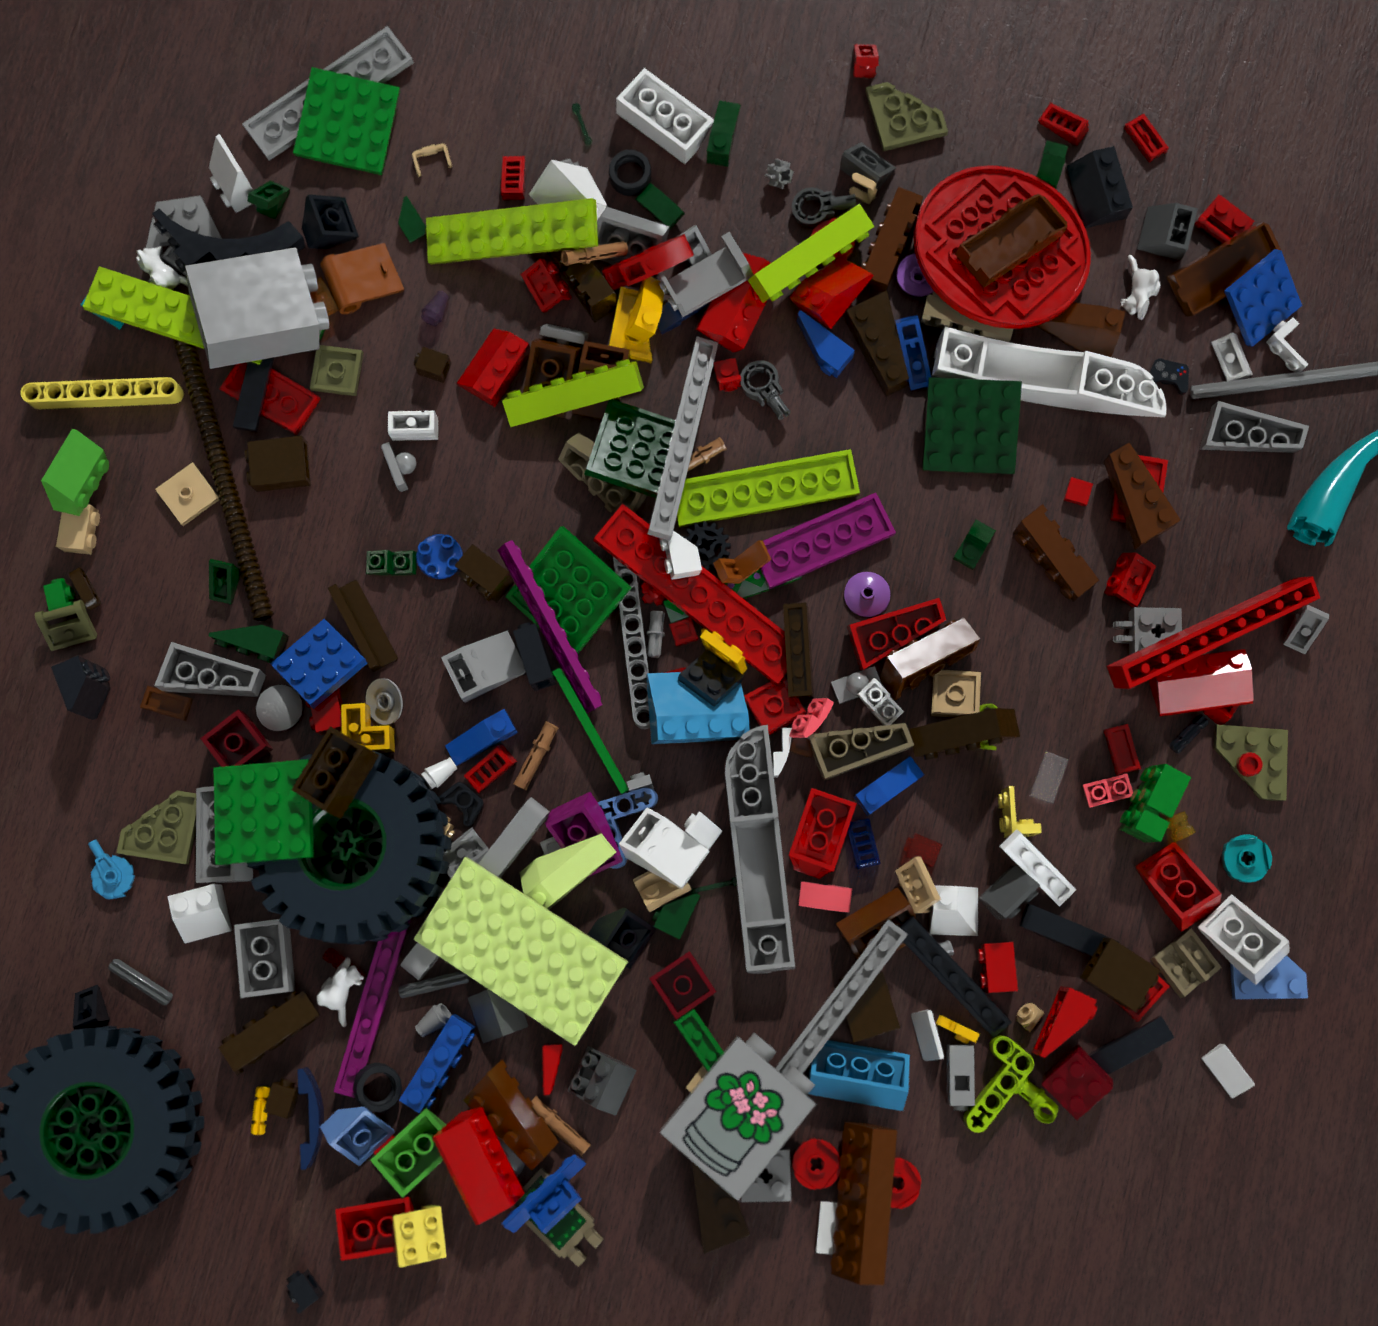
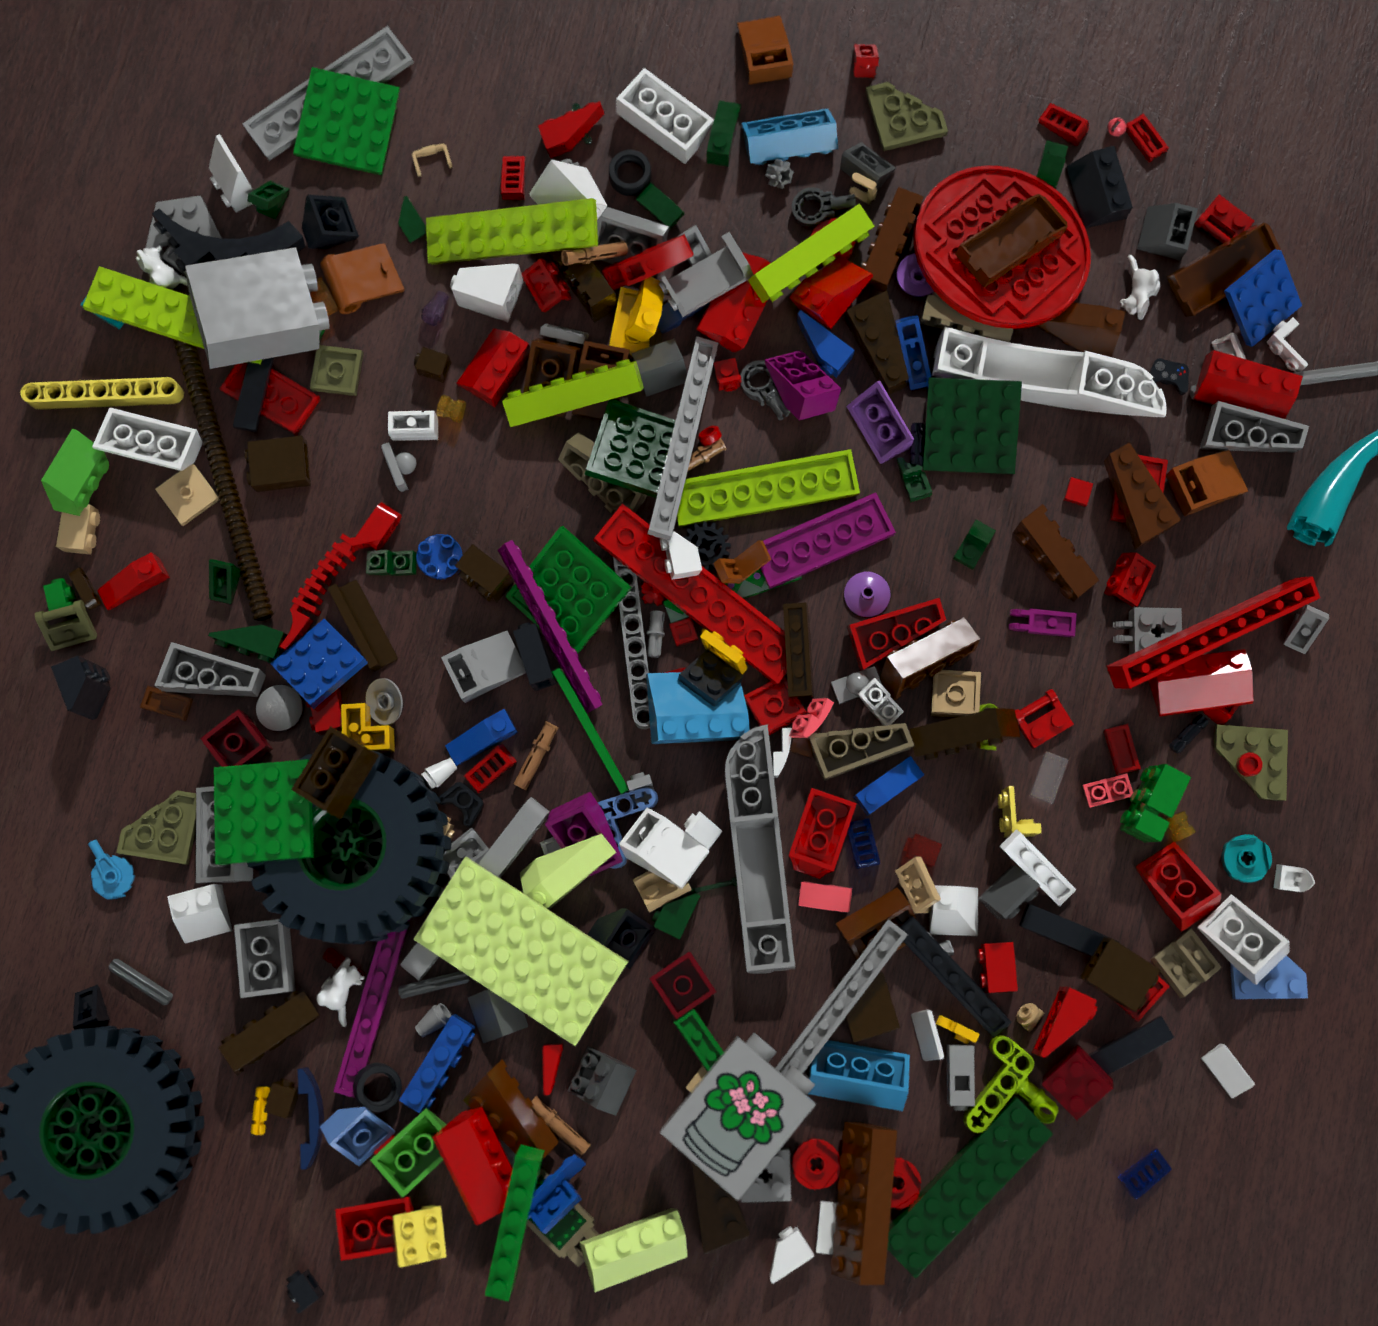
(133, 580): none -> red slope
(148, 440): none -> white slope
(373, 534): none -> red piece
(451, 408): none -> clear yellow wheel
(488, 289): none -> white slope
(514, 1222): none -> green arch
(566, 131): none -> red slope
(634, 1249): none -> yellowish green slope
(660, 367): none -> dark grey slope
(709, 435): none -> red tile
(765, 50): none -> dark orange slope
(789, 1253): none -> white slope
(790, 136): none -> dark azure slope
(803, 385): none -> magenta slope
(880, 423): none -> medium lavender slope
(914, 480): none -> dark green slope
(918, 444): none -> black axle
(965, 1186): none -> dark green brick
(1045, 622): none -> magenta hinge
(1046, 725): none -> red plate
(1119, 130): none -> coral hinge
(1133, 1171): none -> clear blue slope
(1206, 482): none -> dark orange slope
(1247, 384): none -> red slope
(1293, 878): none -> white plate

